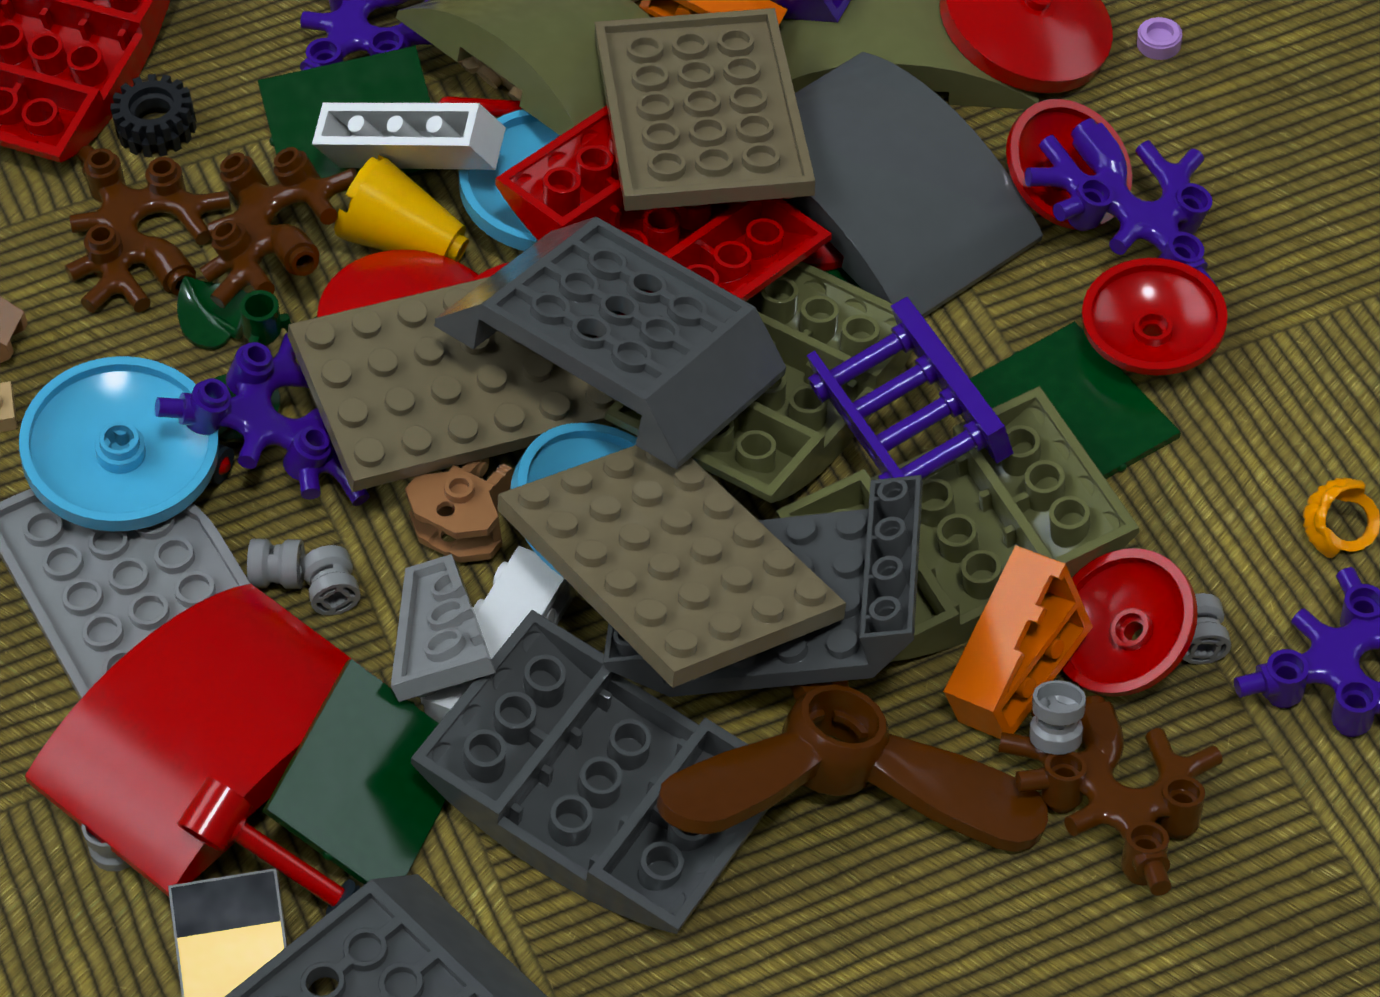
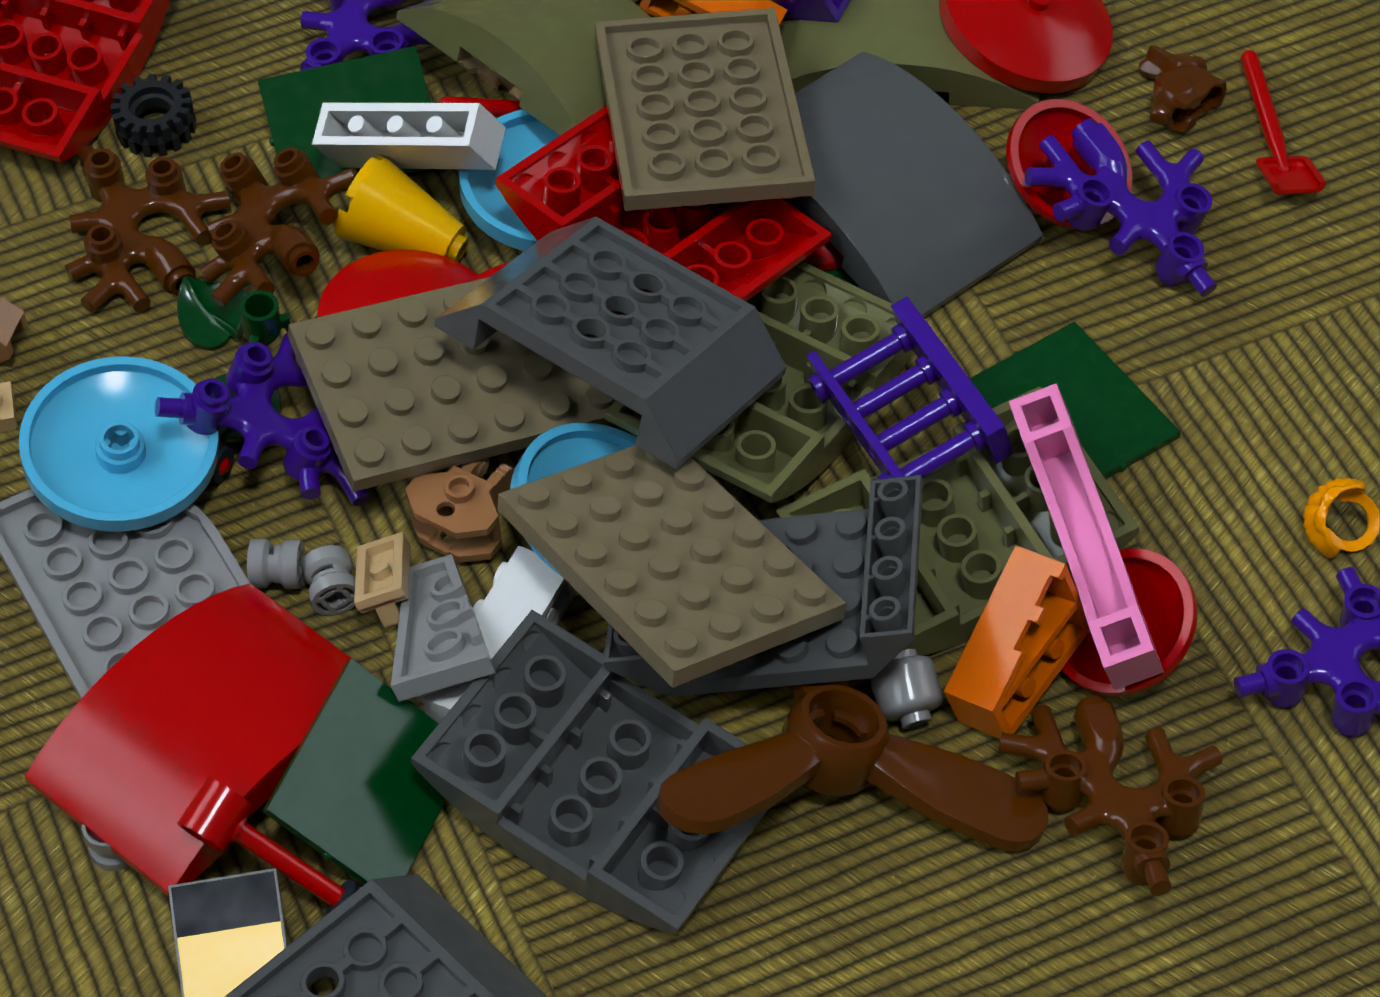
(383, 577): none -> tan plate
(908, 689): none -> light grey head
(1057, 717): light grey wheel -> none
(1086, 537): none -> bright pink arch
(1154, 316): red dish -> none
(1159, 38): lavender tile -> none
(1181, 88): none -> reddish brown animal
(1211, 638): light grey wheel -> none
(1281, 172): none -> red piece

